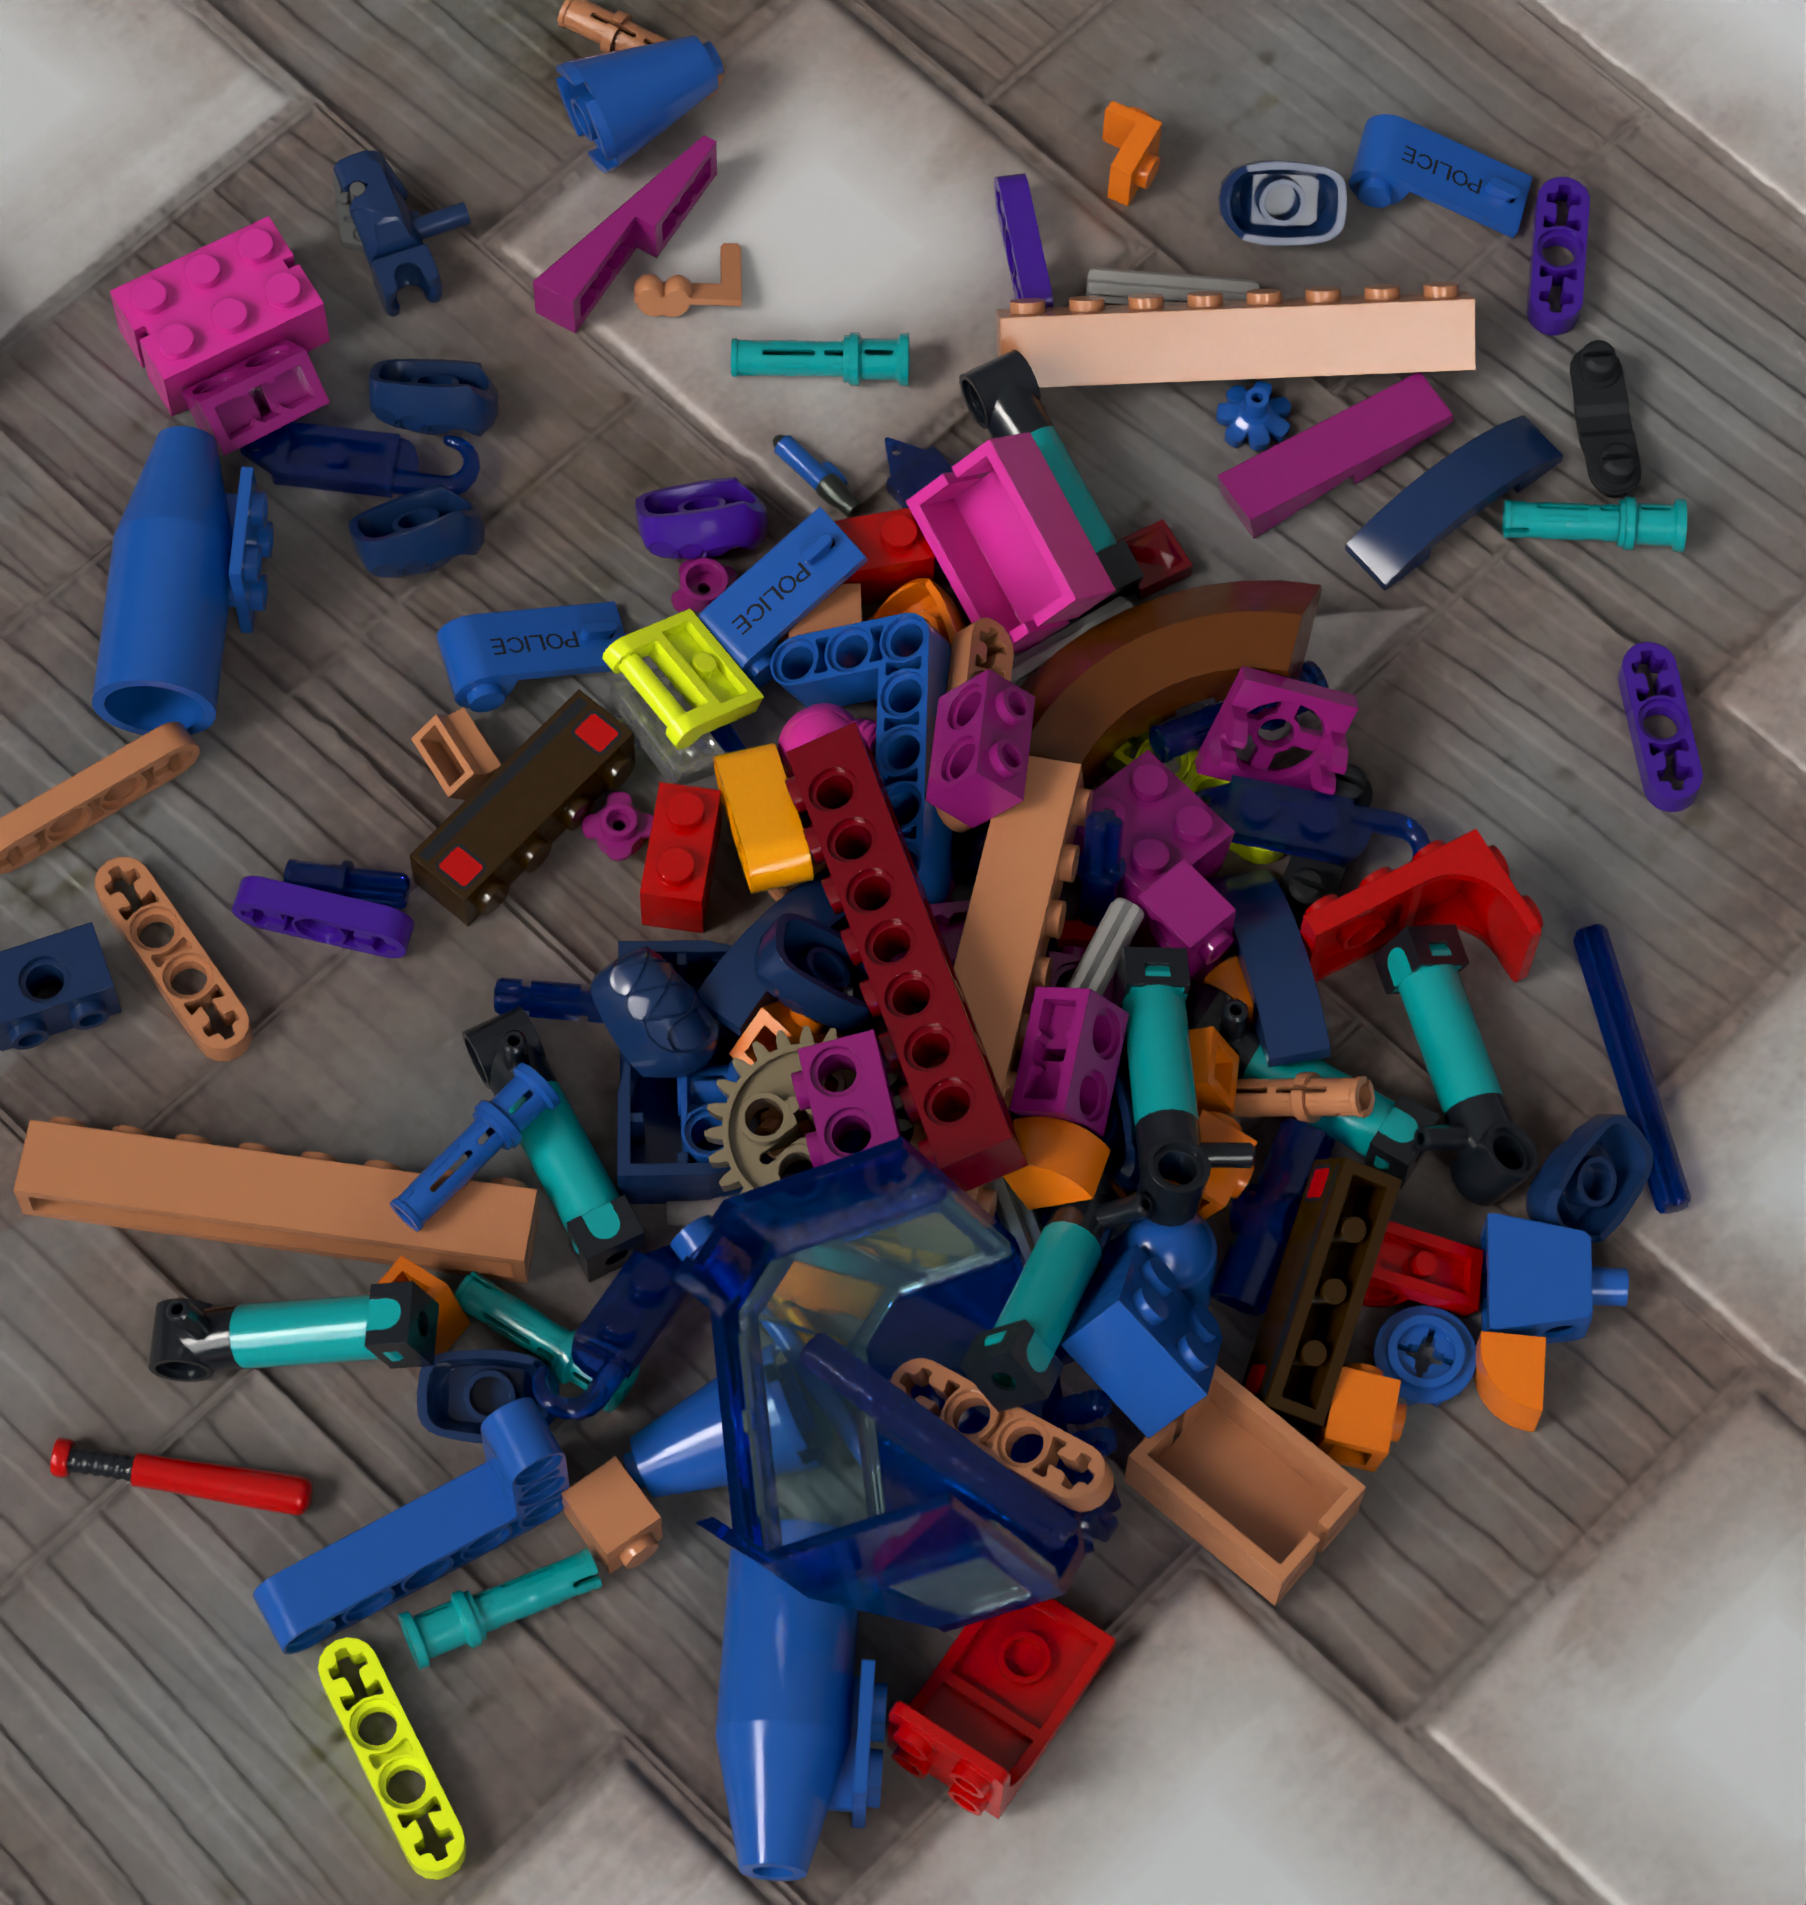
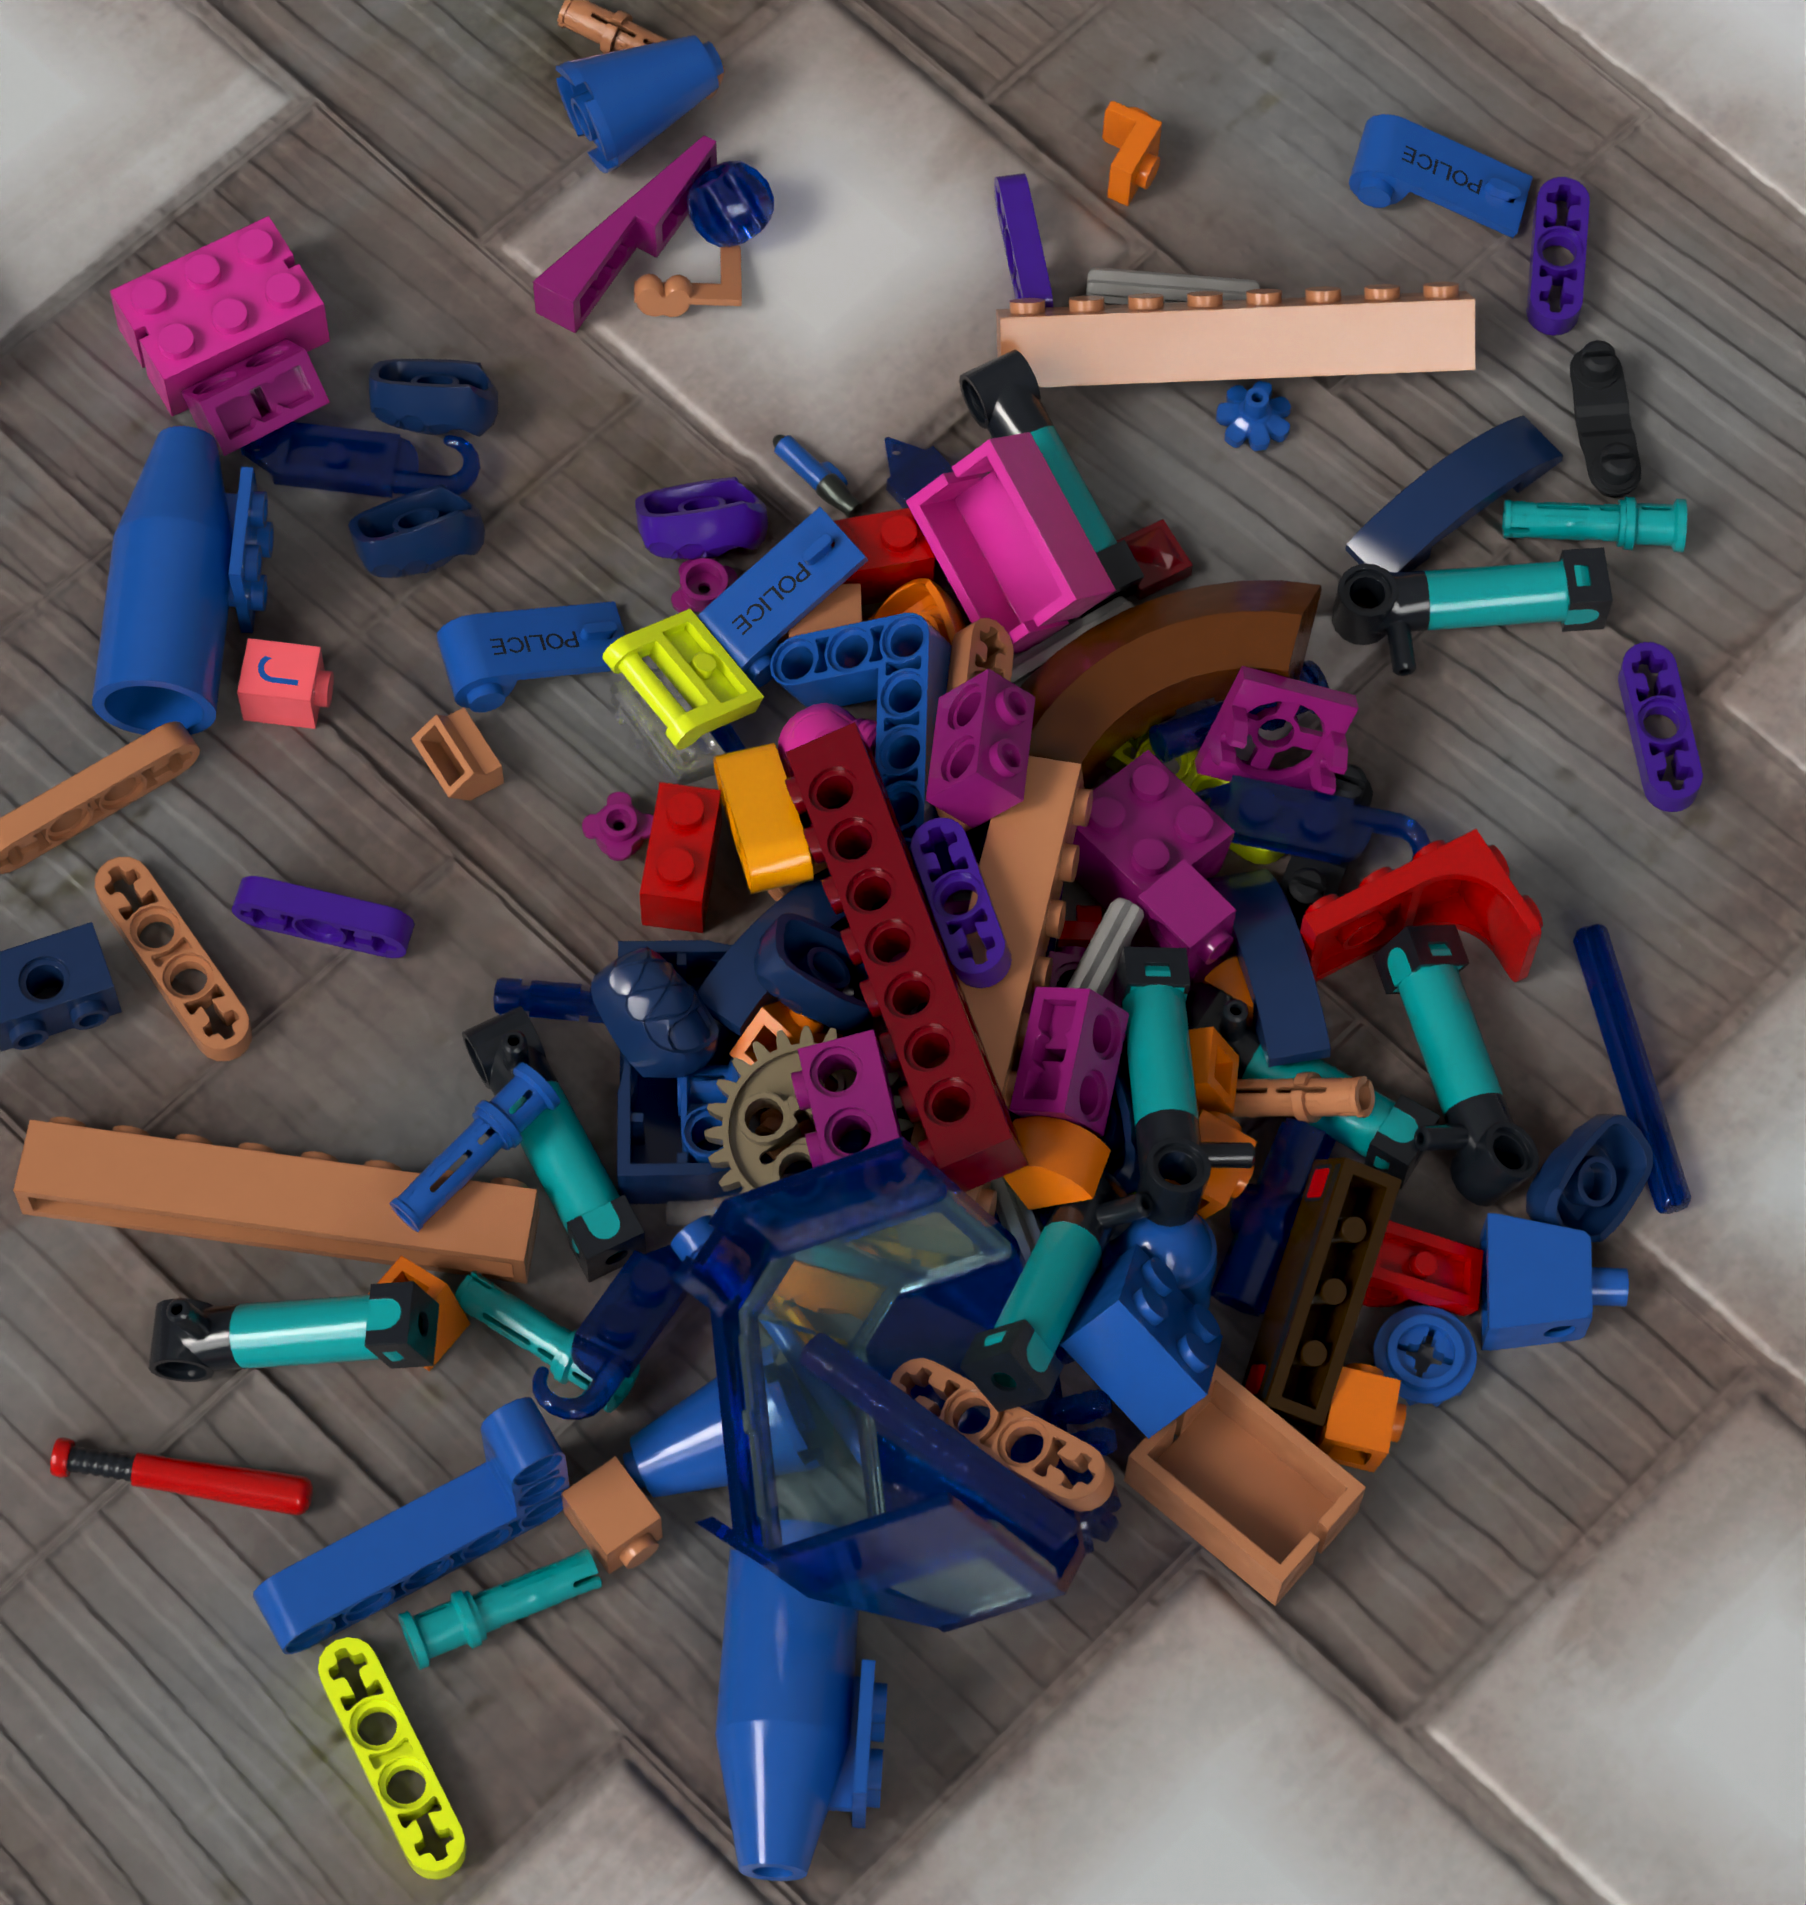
(283, 683): none -> coral brick
(369, 885): clear blue axle -> none
(379, 223): dark blue piece -> none
(473, 1384): dark blue piece -> none
(524, 808): dark brown brick -> none
(730, 204): none -> clear blue piece
(852, 359): teal pin -> none
(980, 918): none -> dark purple beam
(997, 1702): red bracket -> none
(1100, 865): clear blue axle -> none
(1283, 202): dark blue piece -> none
(1339, 448): magenta slope -> none
(1511, 1377): orange brick -> none
(1563, 590): none -> piece

